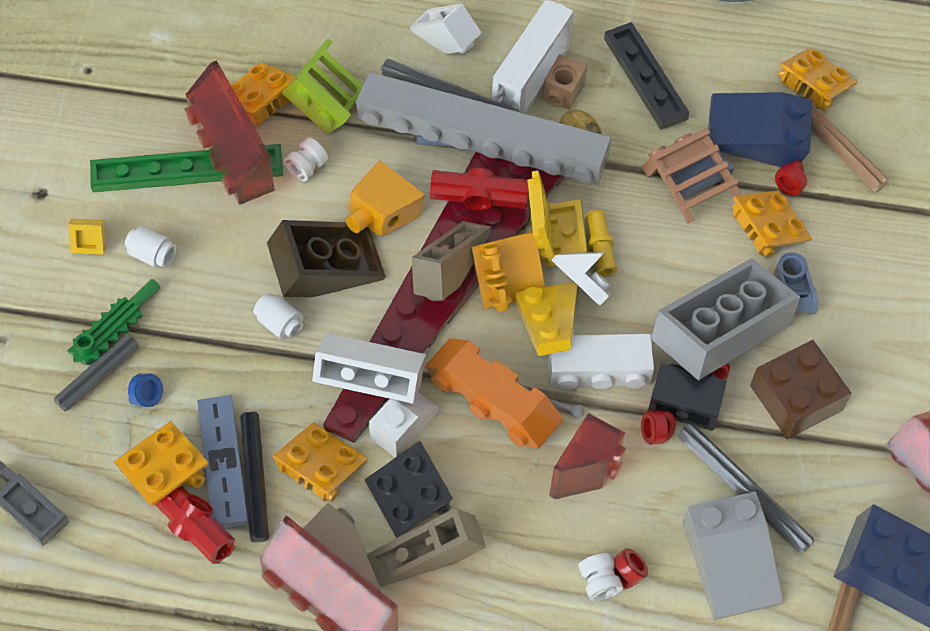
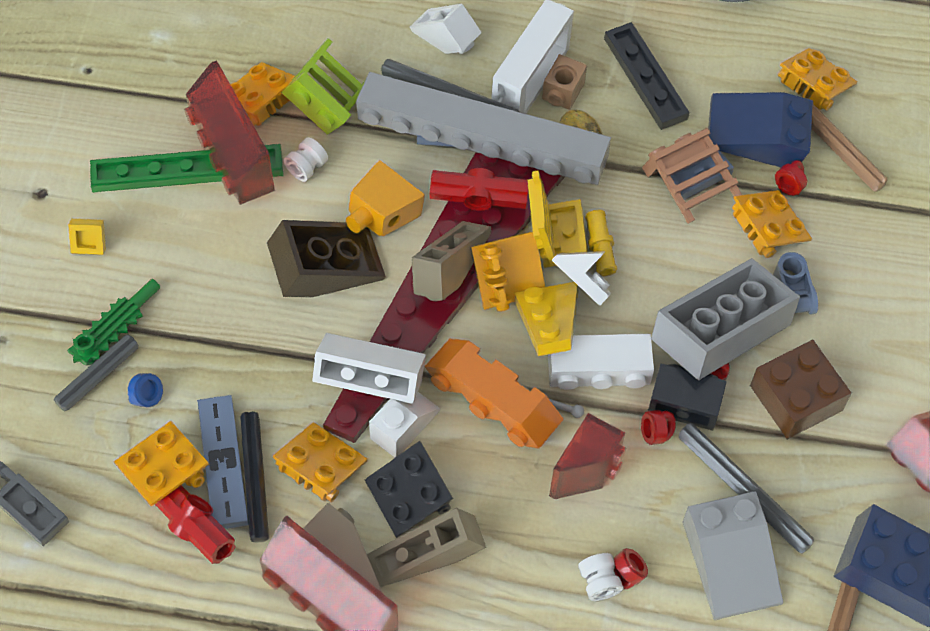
(150, 247): white brick -> none
(278, 316): white brick -> none

